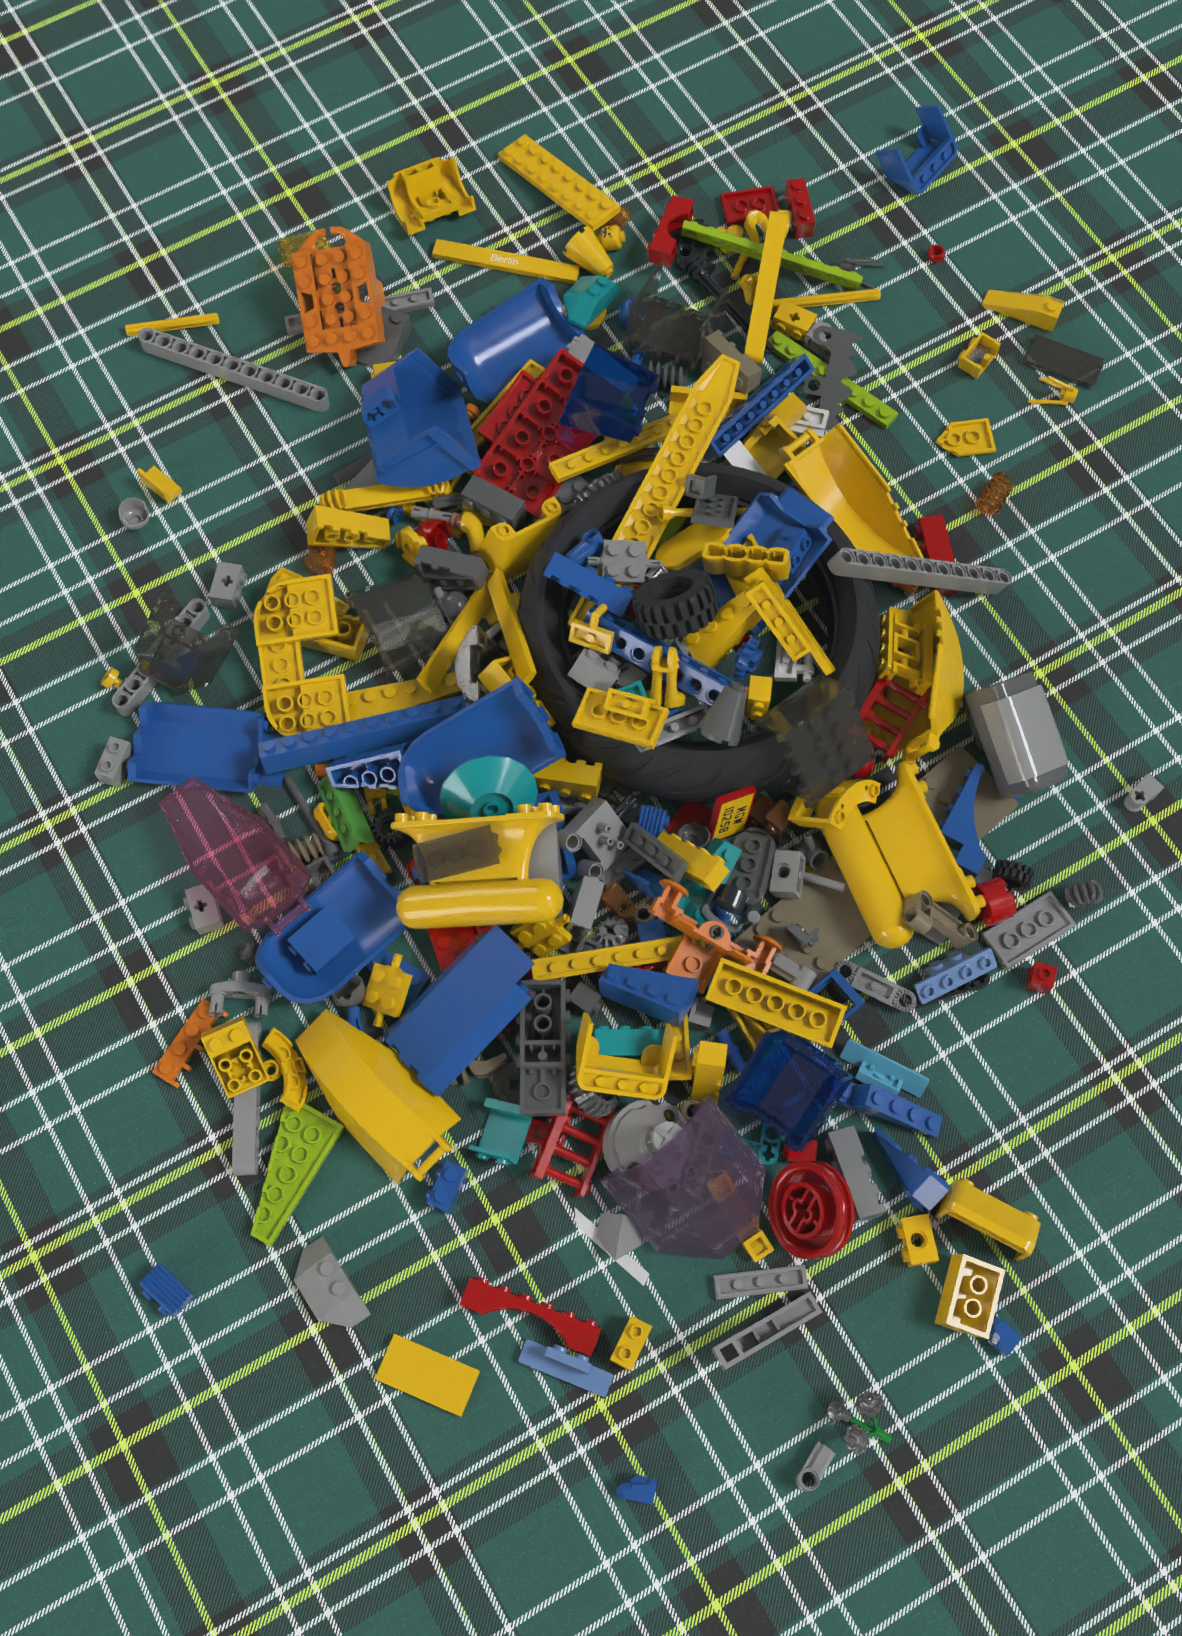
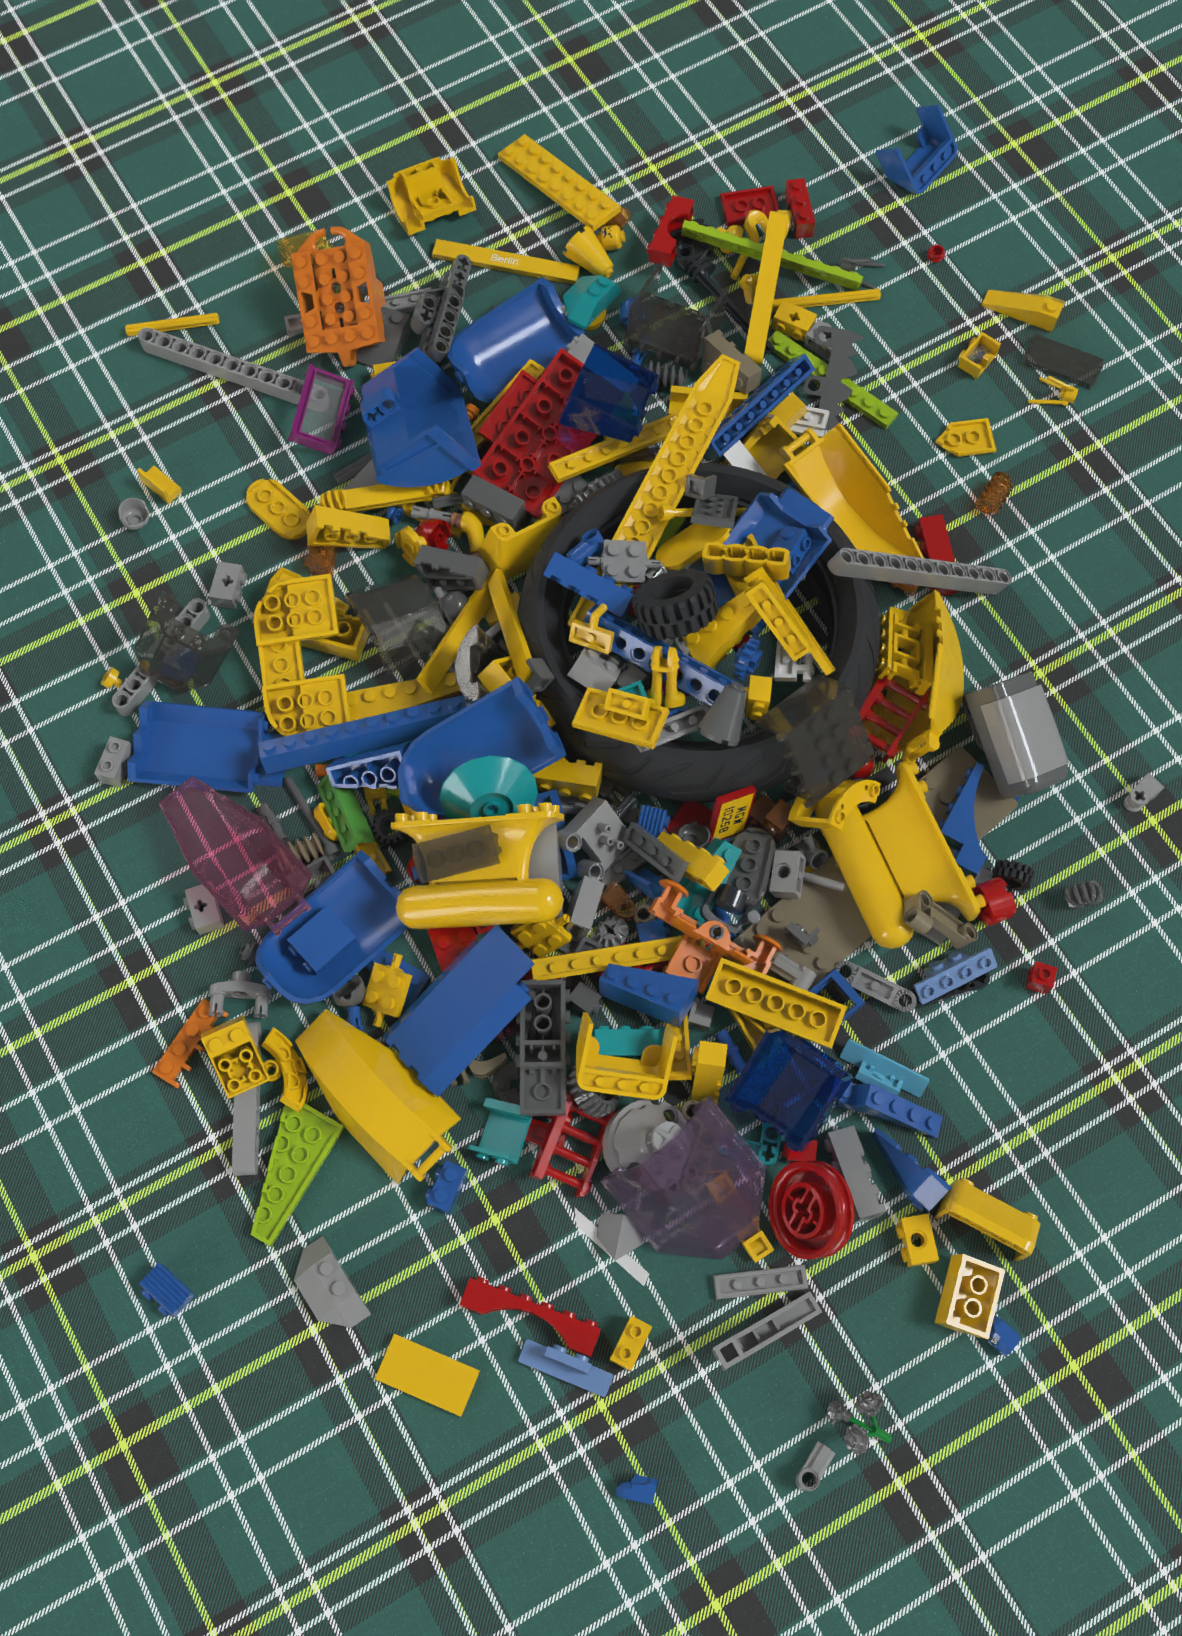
(278, 508): none -> yellow tile
(321, 410): none -> window
(439, 310): none -> dark grey beam
(542, 675): none -> dark grey panel
(1028, 930): light grey tile -> none

